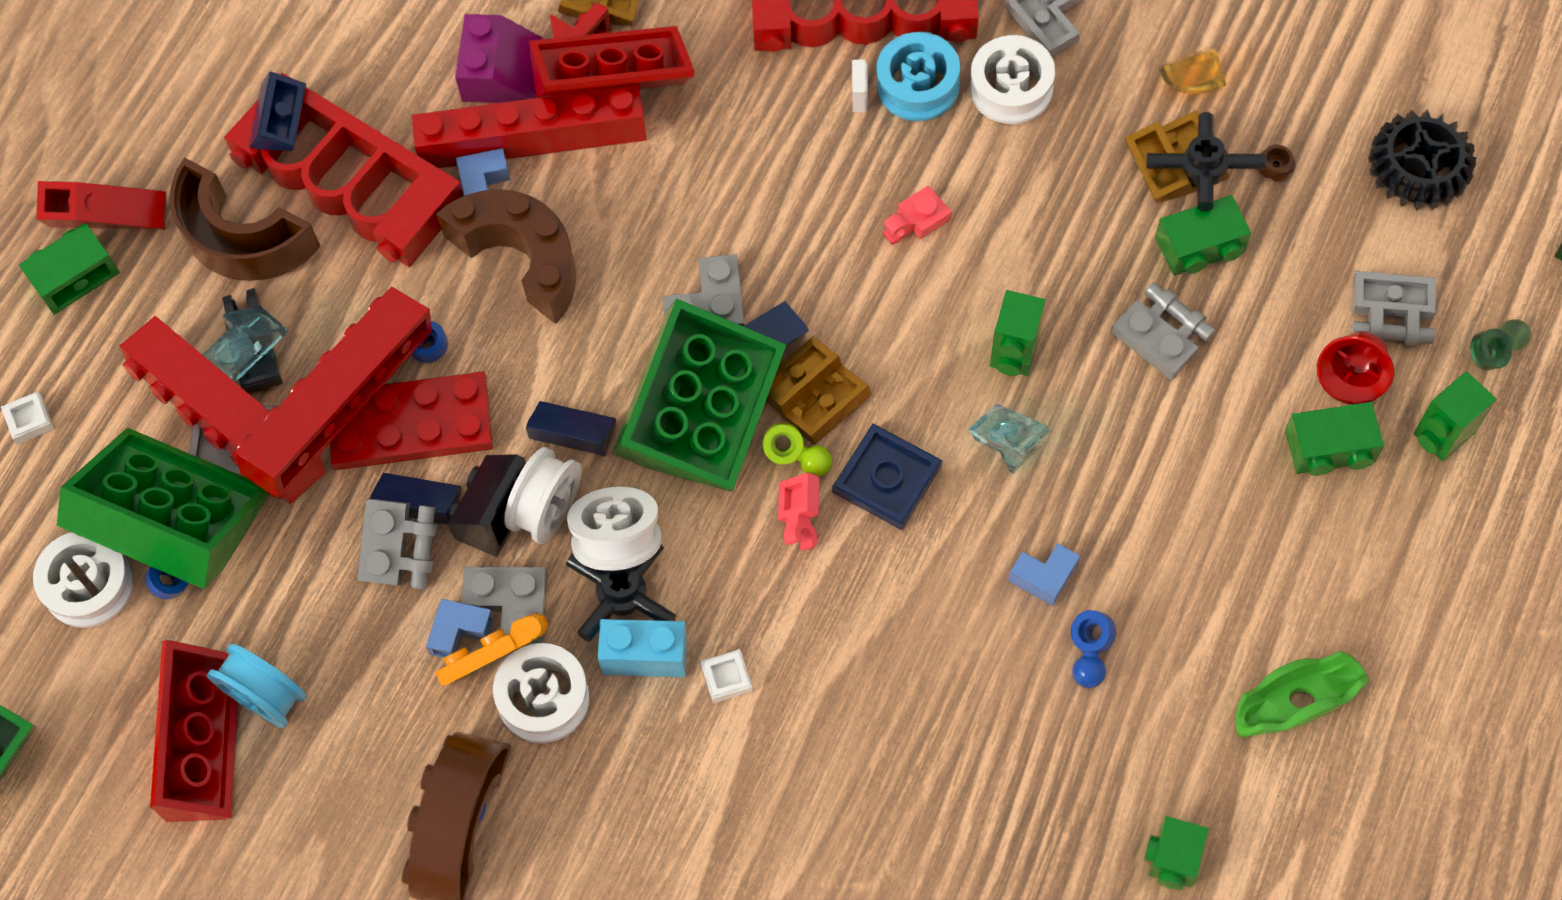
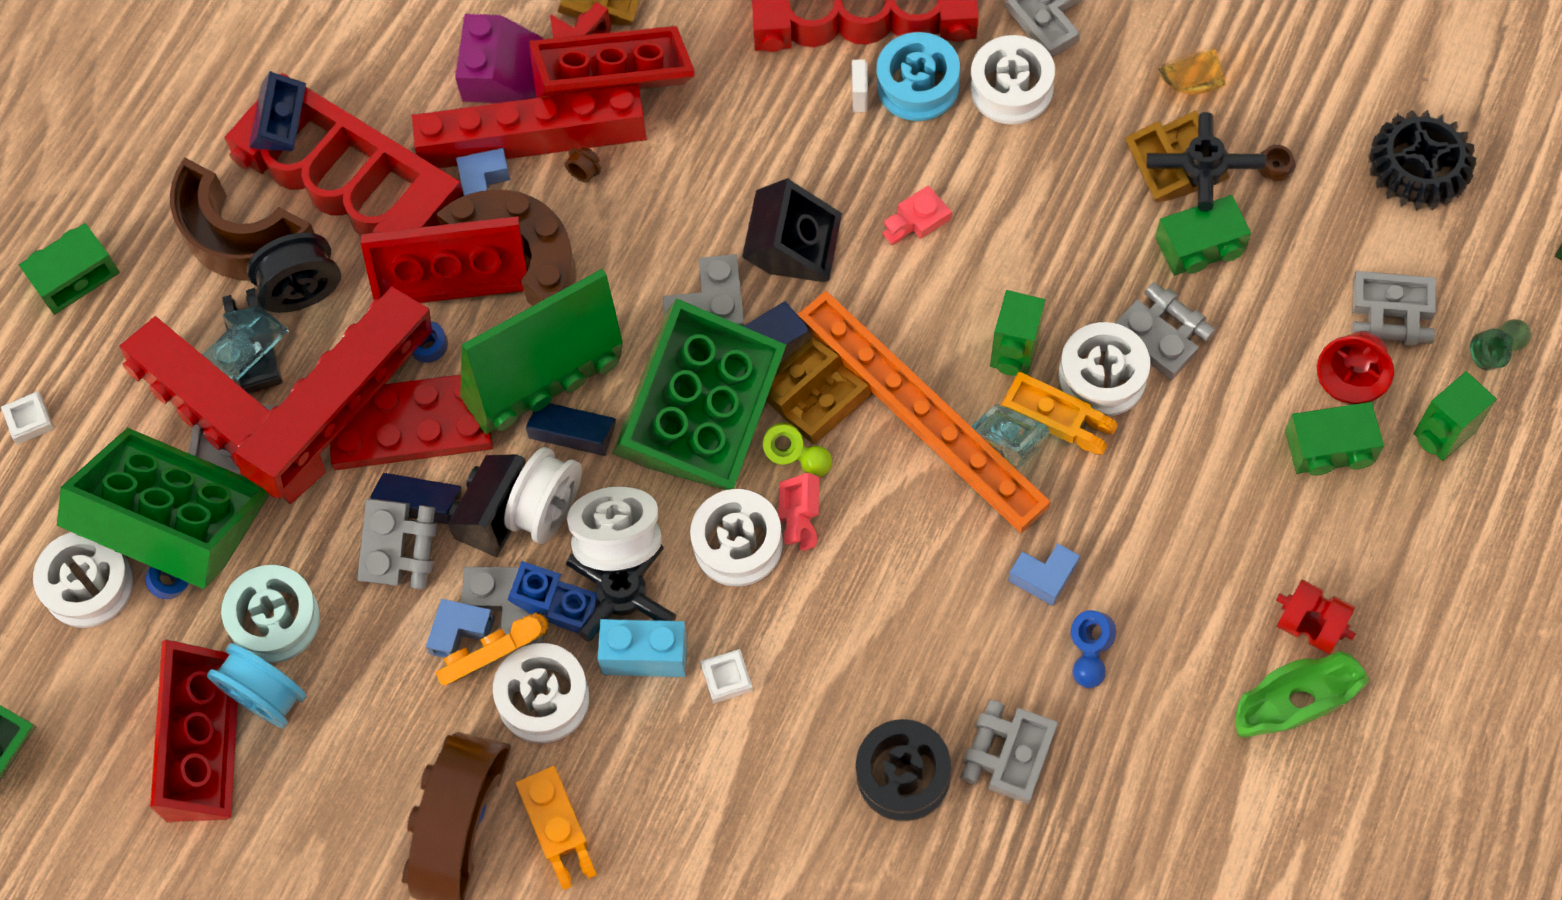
(99, 206): red slope -> none
(259, 592): none -> light aqua wheel
(293, 272): none -> black wheel
(447, 260): none -> red plate
(540, 353): none -> green slope
(544, 593): none -> blue slope
(554, 822): none -> light orange hinge
(583, 164): none -> reddish brown plate
(733, 561): none -> white wheel
(792, 232): none -> black slope
(887, 476): dark blue tile -> none
(918, 741): none -> black wheel
(925, 413): none -> orange plate
(1022, 754): none -> light grey plate
(1060, 412): none -> light orange hinge
(1124, 360): none -> white wheel
(1176, 853): green brick -> none
(1315, 616): none -> red wheel

